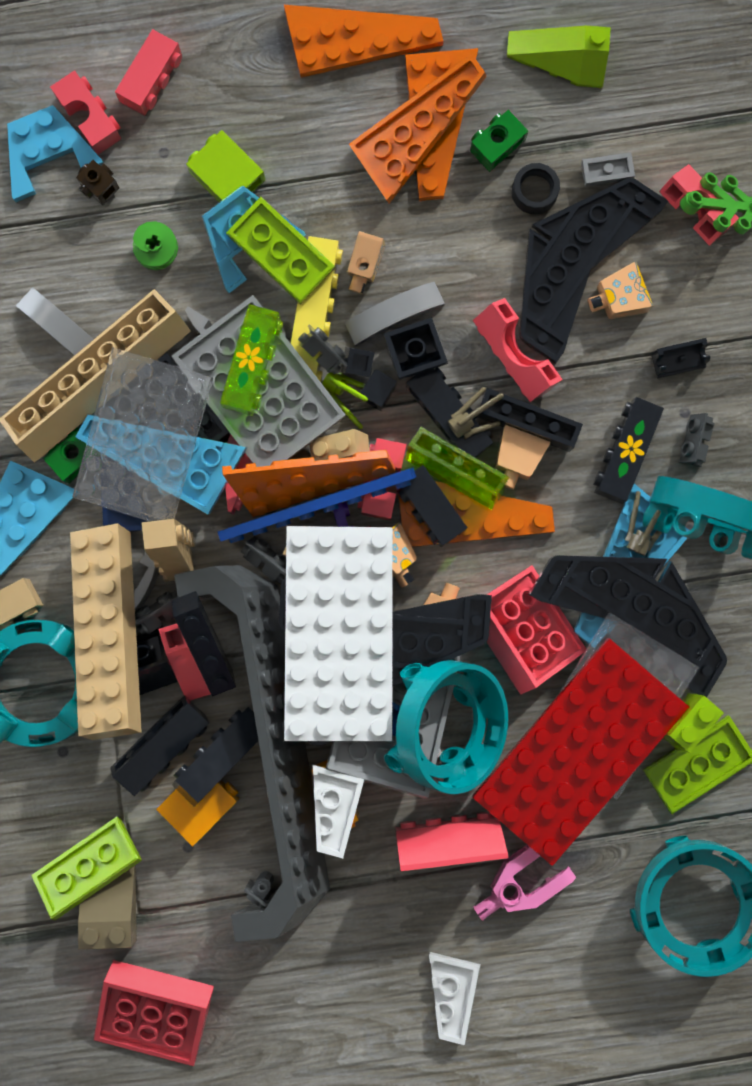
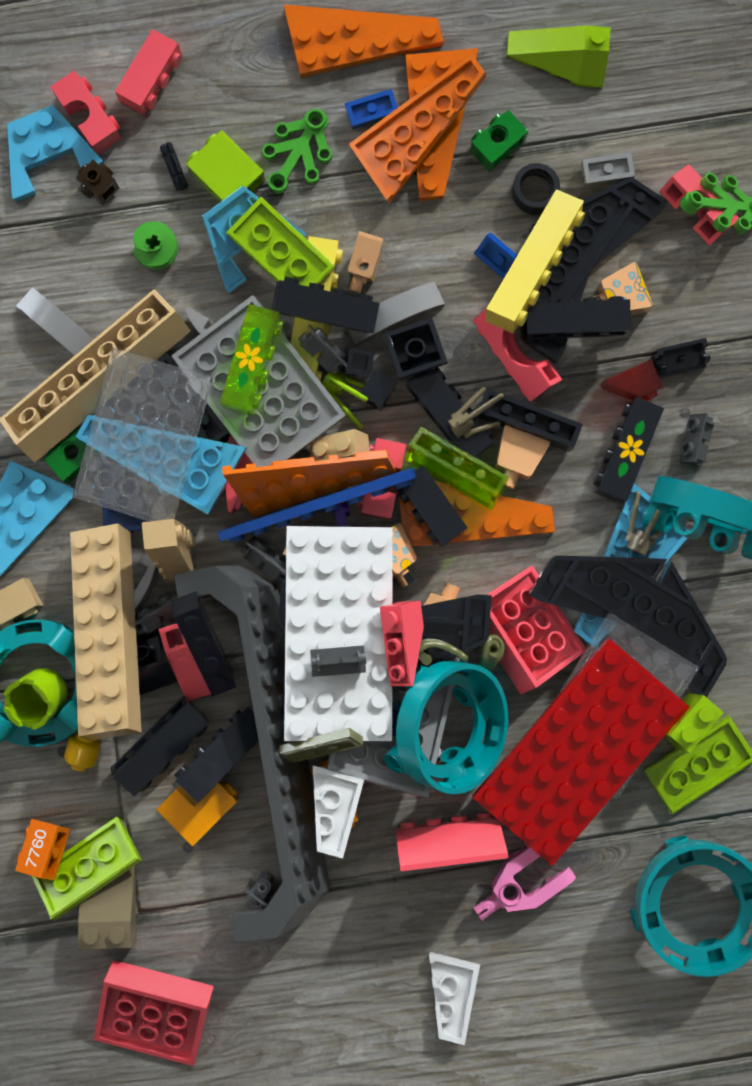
(35, 698): none -> lime cylinder
(42, 849): none -> orange brick
(81, 752): none -> yellow head
(173, 166): none -> black axle
(299, 148): none -> bright green plant
(321, 745): none -> olive tile
(324, 306): none -> black brick
(338, 661): none -> dark grey hinge
(370, 109): none -> blue plate
(402, 639): none -> coral slope
(430, 643): none -> olive piece
(491, 652): none -> olive piece
(496, 254): none -> blue plate
(534, 262): none -> light yellow brick
(579, 319): none -> black brick
(637, 381): none -> clear red slope

